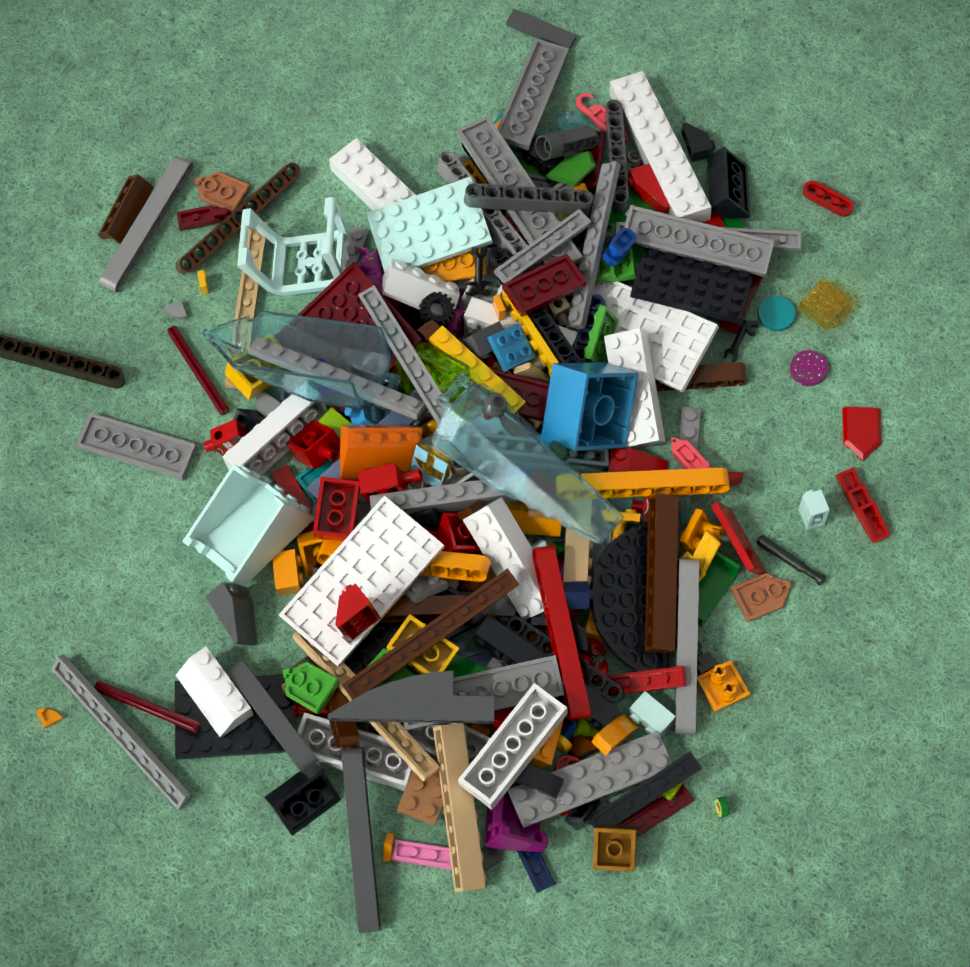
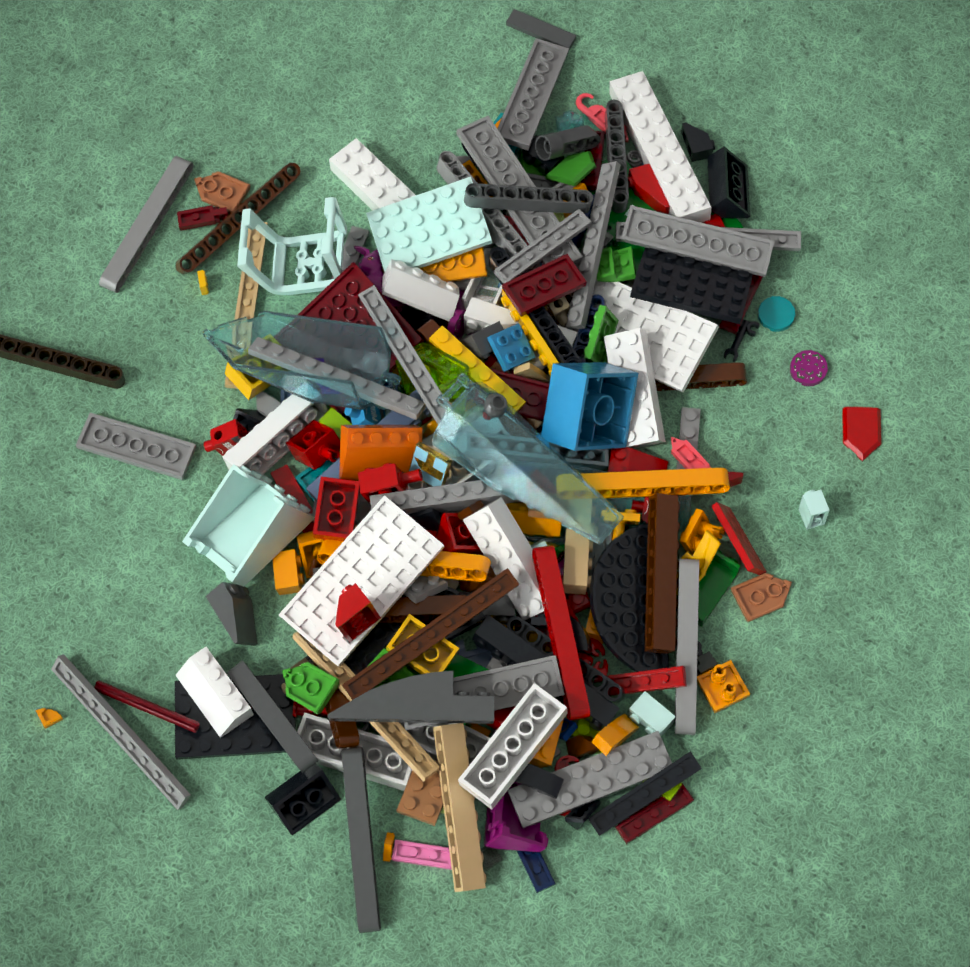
(126, 208): reddish brown panel -> none
(176, 310): light grey tile -> none
(198, 370): dark red axle -> none
(443, 301): black tyre -> none
(479, 285): black bar -> none
(499, 307): light orange tile -> none
(559, 449): clear green tile -> none
(564, 744): yellow tile -> none
(578, 594): dark blue brick -> none
(615, 848): pearl gold brick -> none
(619, 247): blue brick -> none
(722, 807): green tile -> none
(776, 550): pearl dark grey piece -> none
(822, 193): red plate -> none
(825, 304): clear yellow brick -> none
(862, 505): red slope -> none

